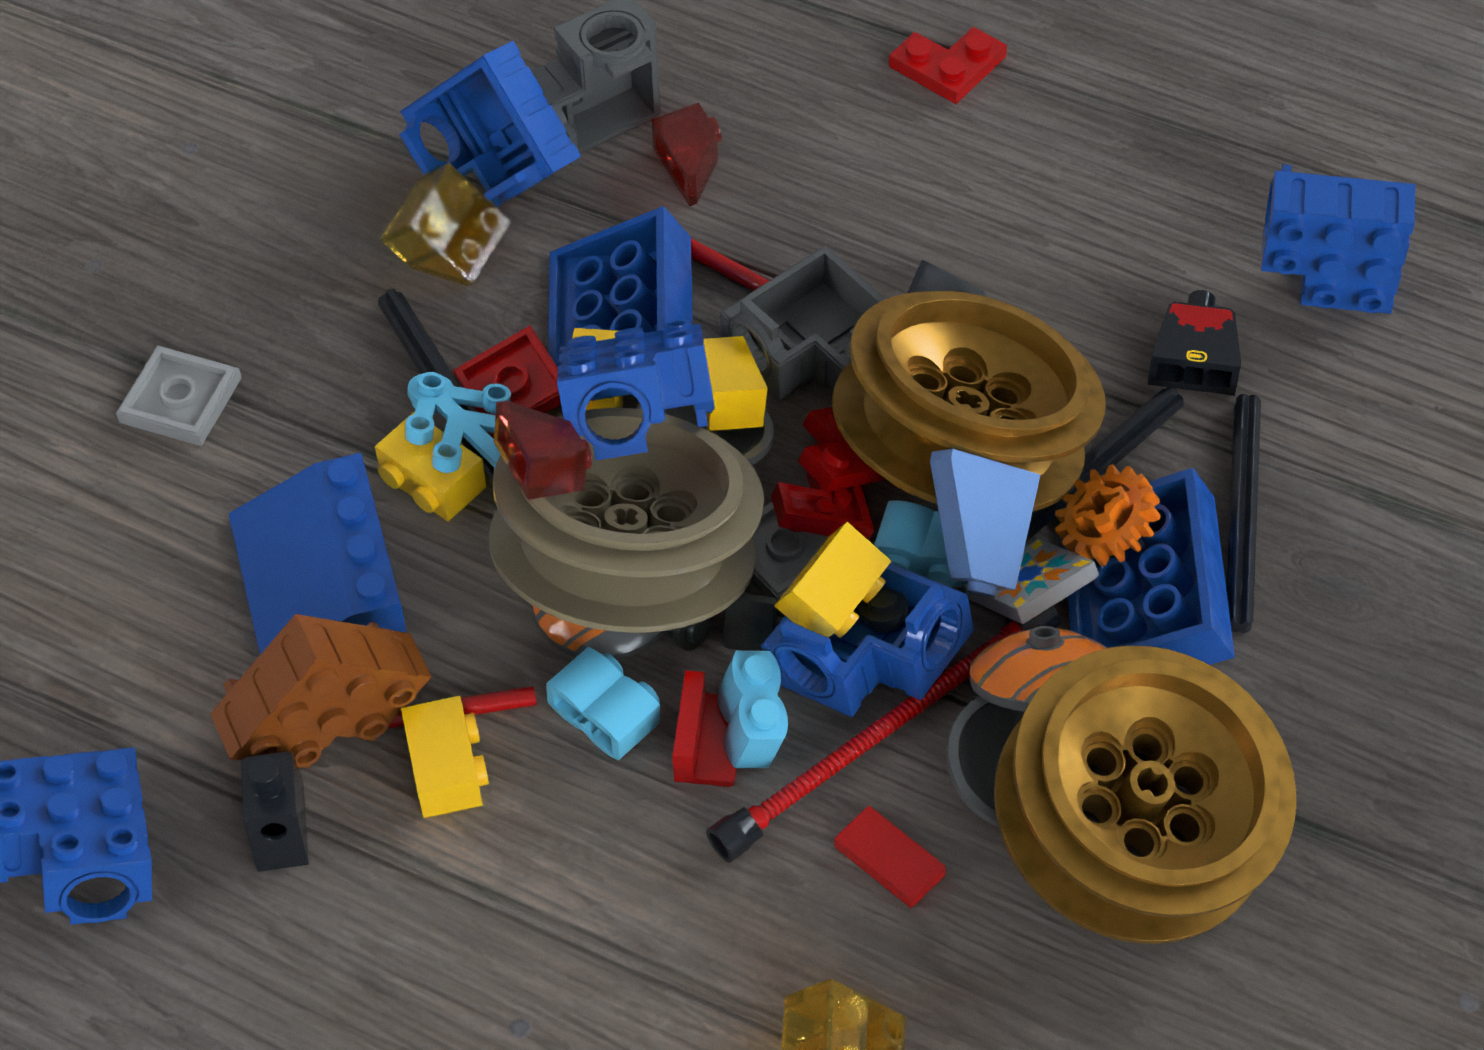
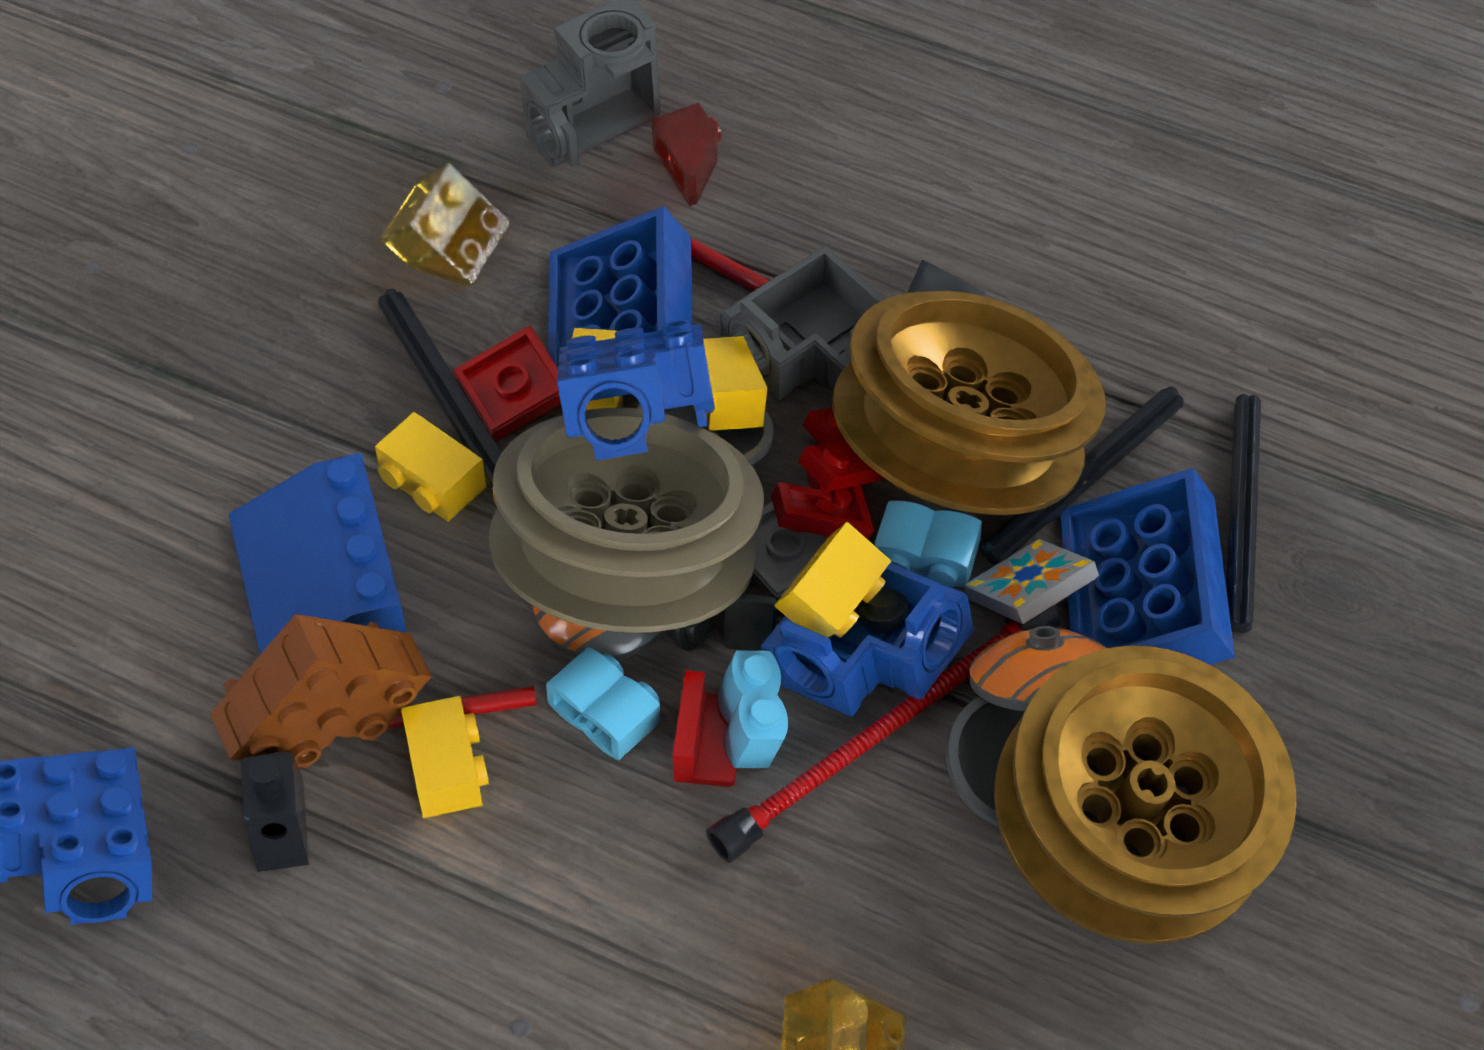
(179, 395): light grey tile -> none
(435, 394): medium azure plant -> none
(492, 126): blue piece -> none
(541, 451): clear red slope -> none
(890, 856): red tile -> none
(950, 71): red plate -> none
(983, 518): medium blue slope -> none
(1108, 514): orange gear -> none
(1197, 347): black torso -> none
(1340, 237): blue piece -> none

